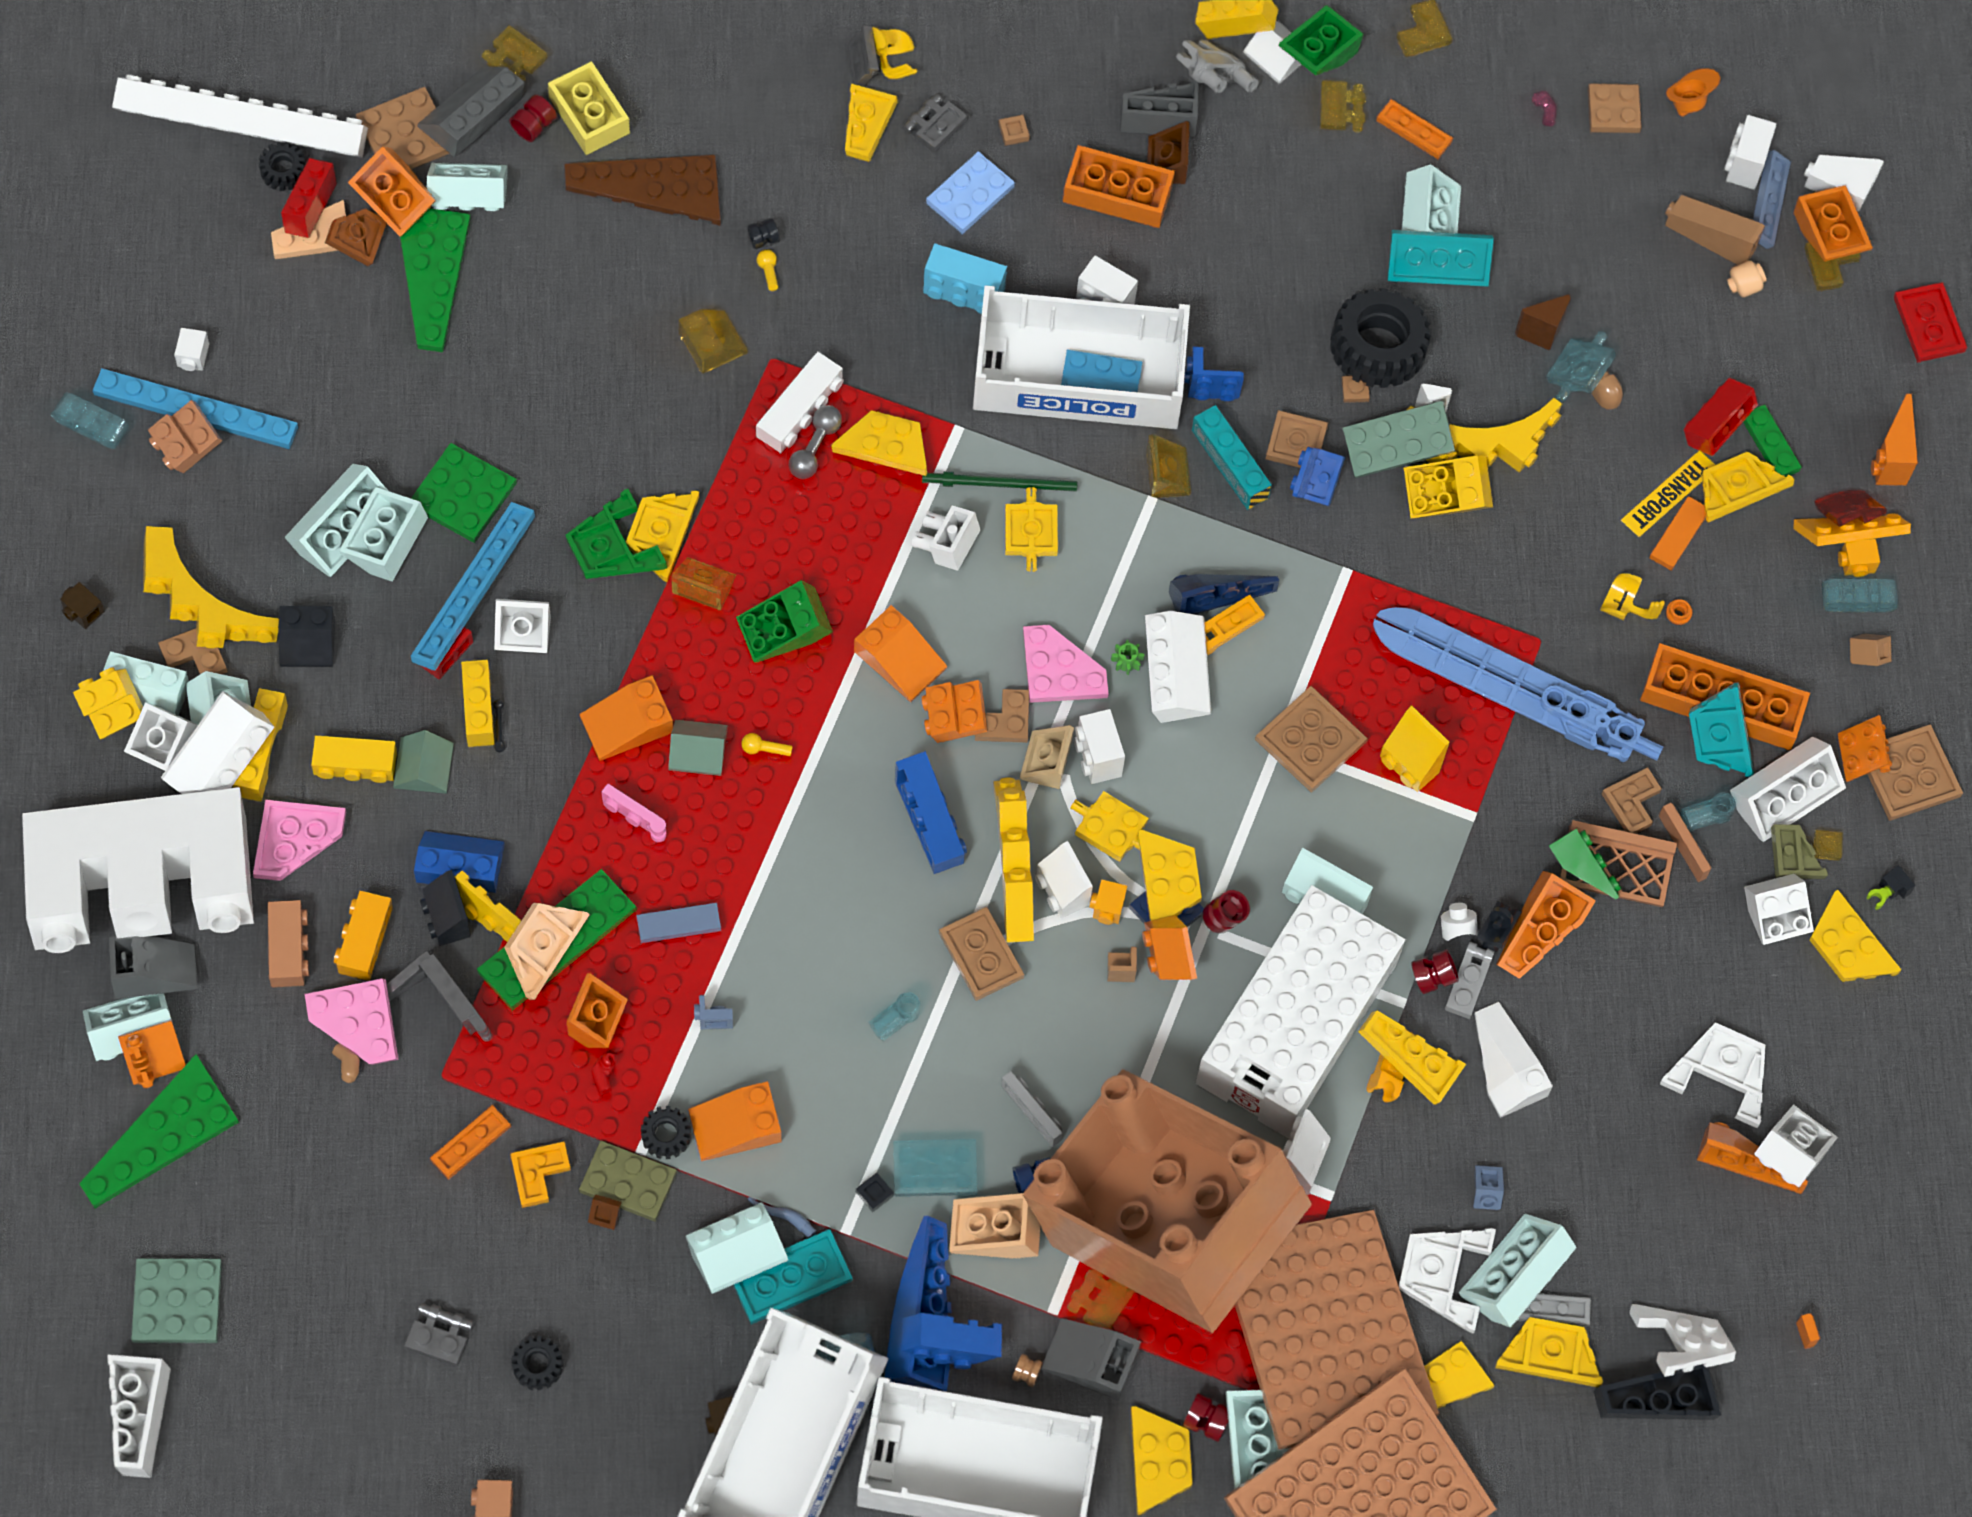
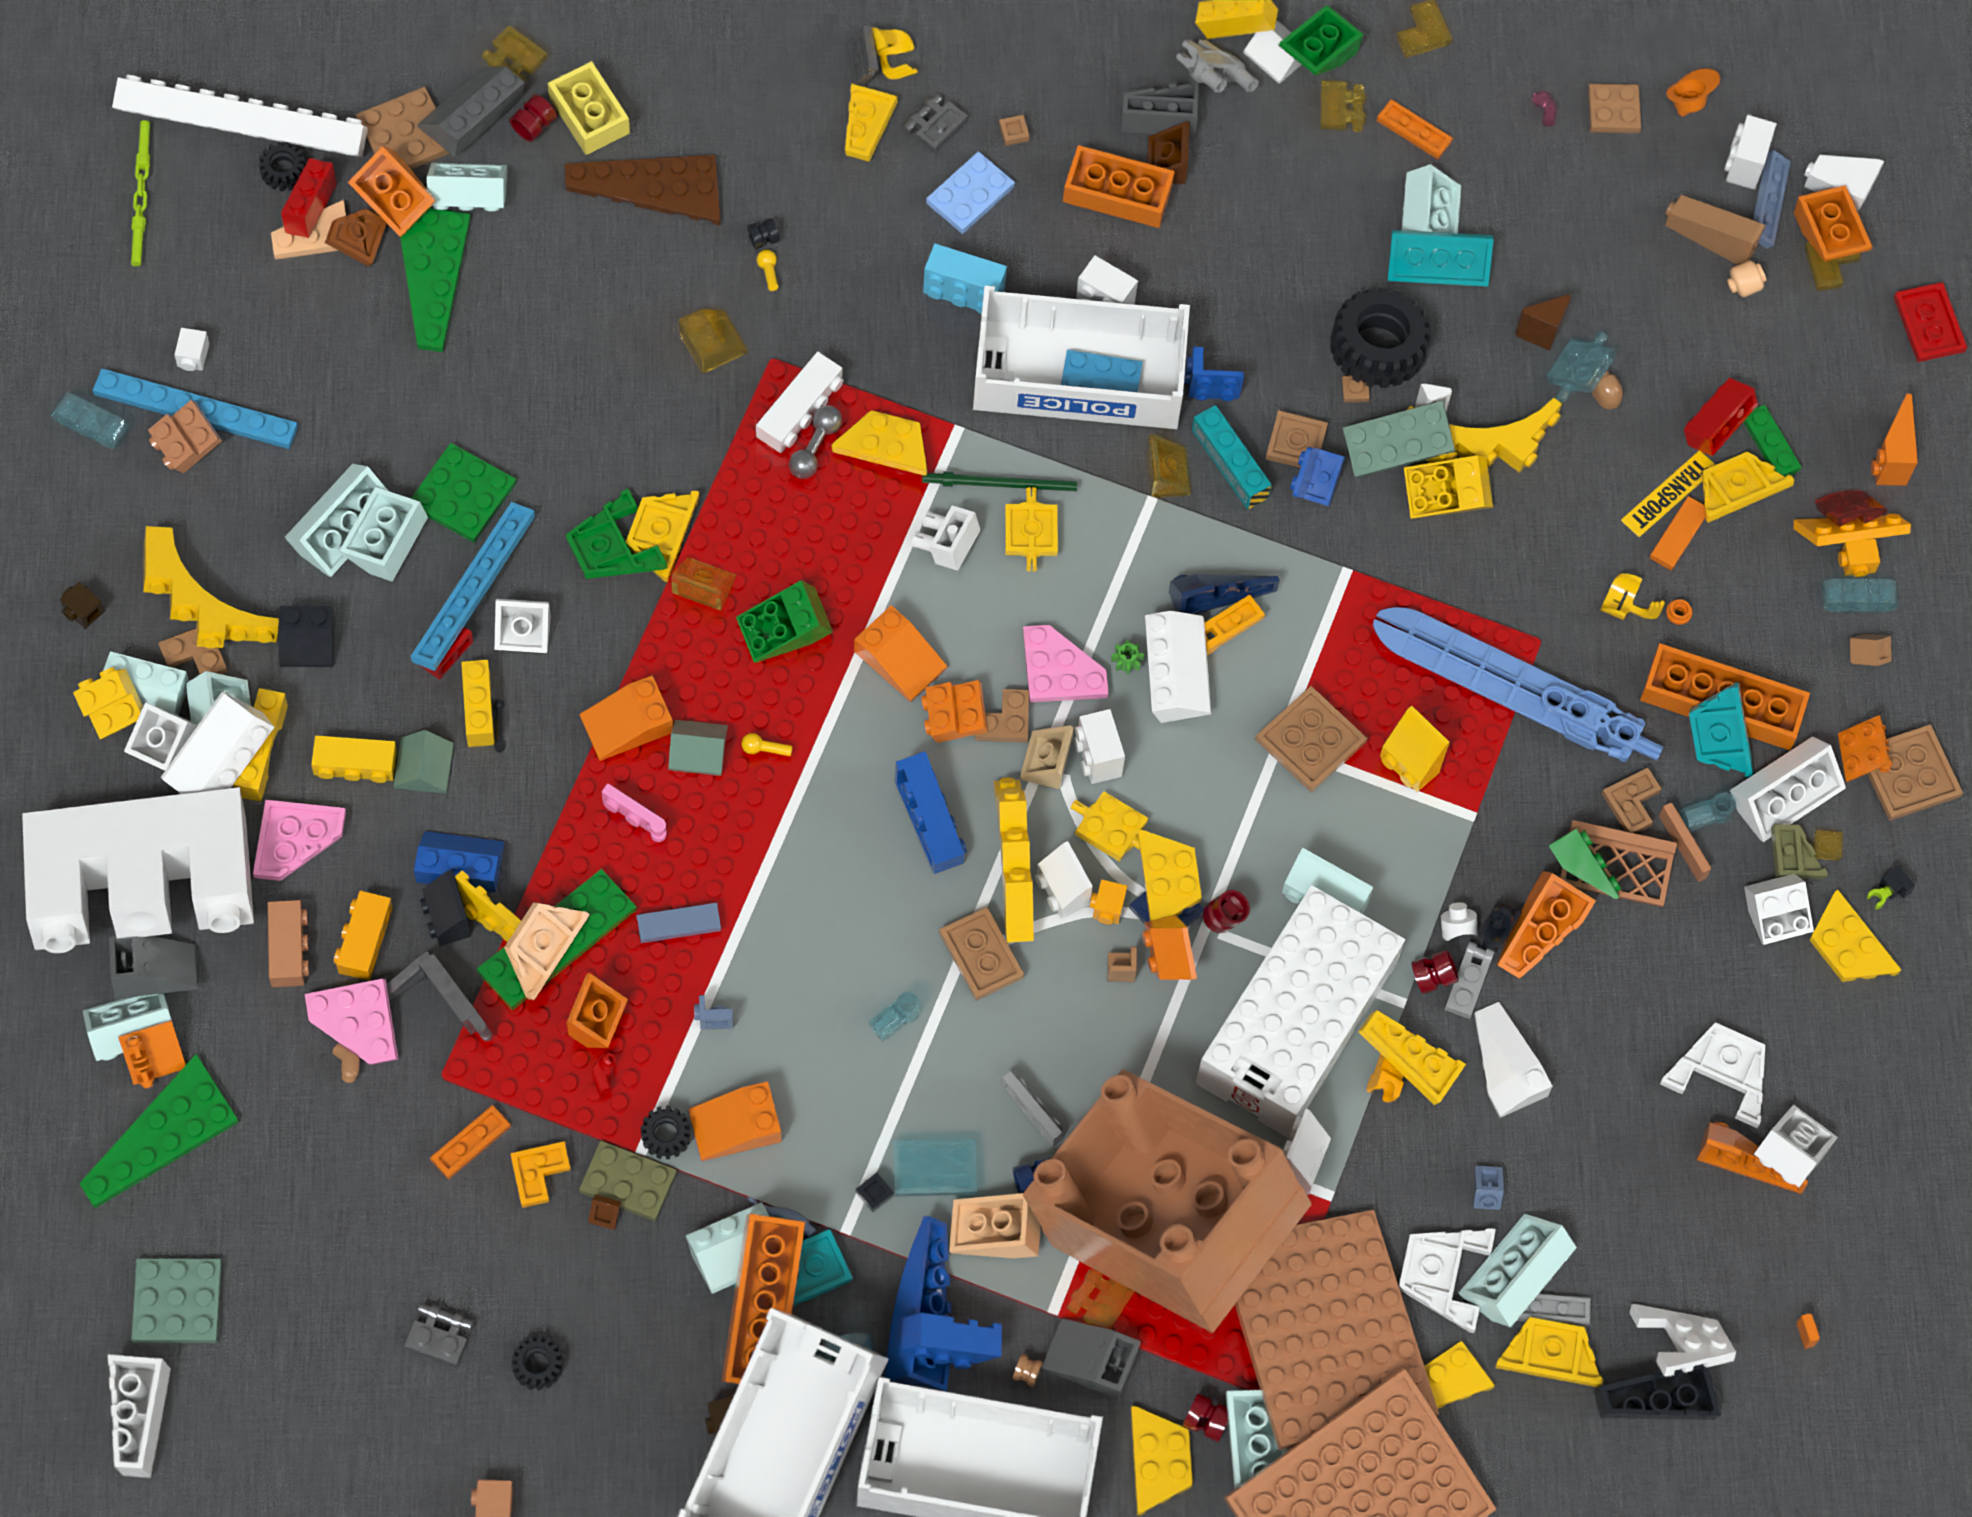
(138, 220): none -> lime piece
(763, 1282): none -> orange brick

